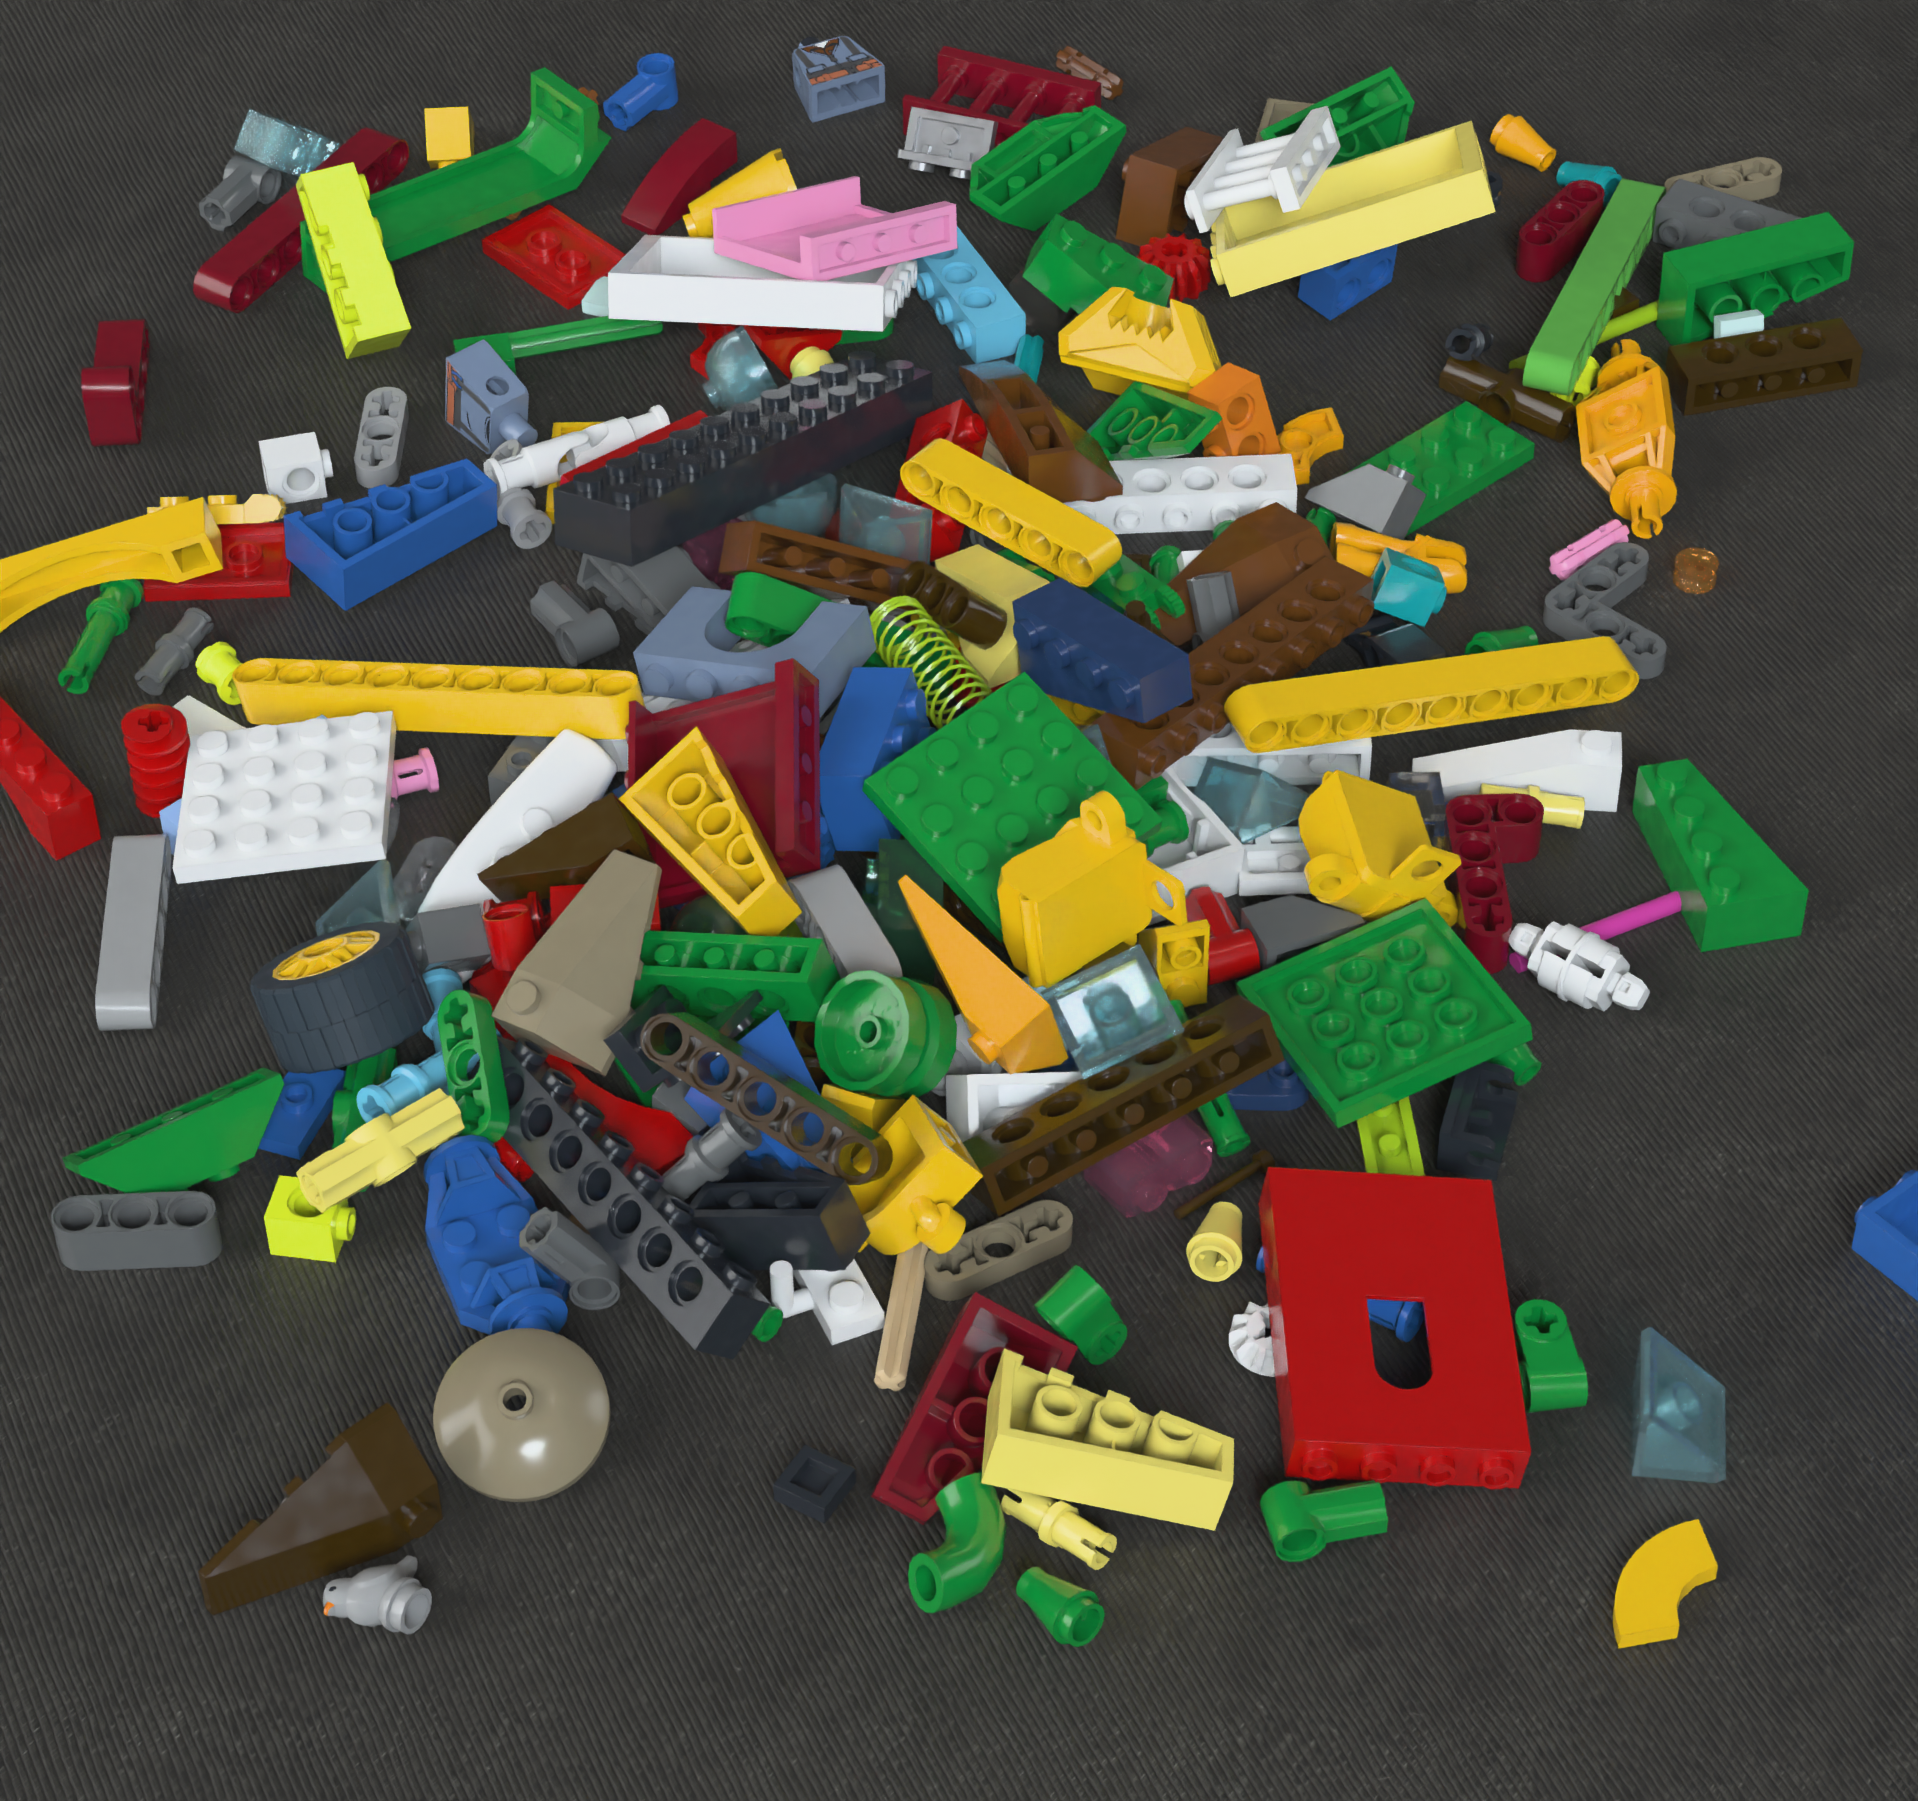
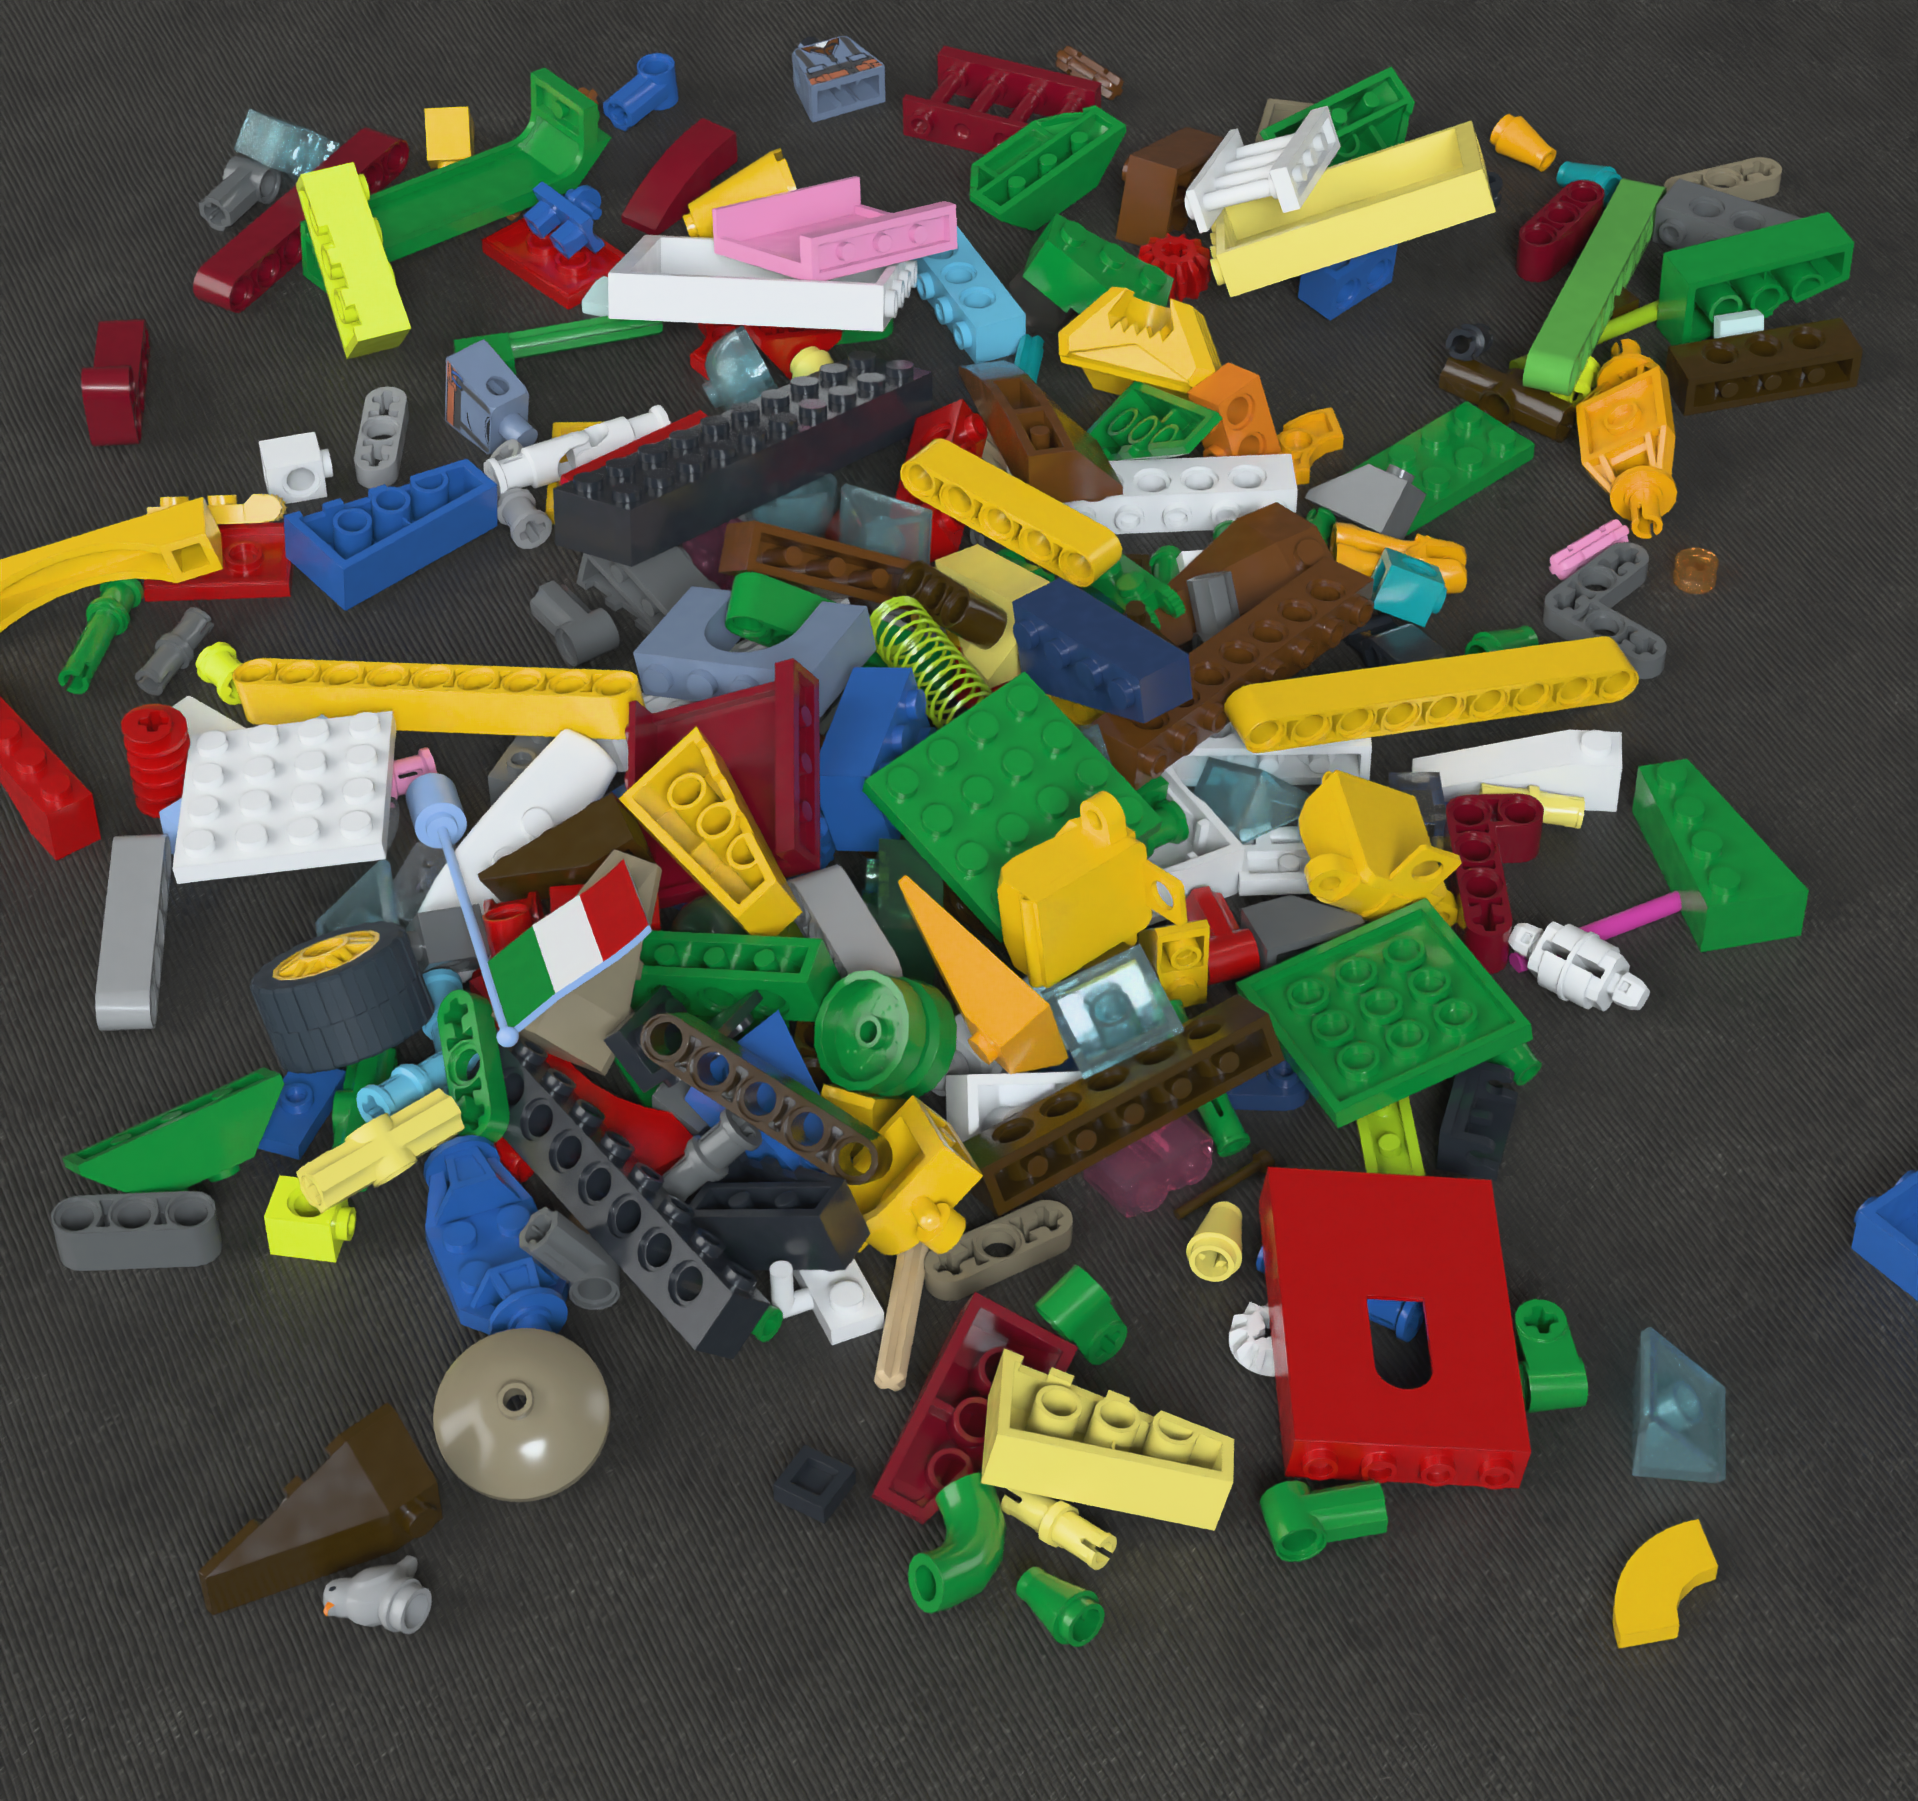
(552, 953): none -> flag
(570, 213): none -> blue hips
(946, 141): flat silver bracket -> none

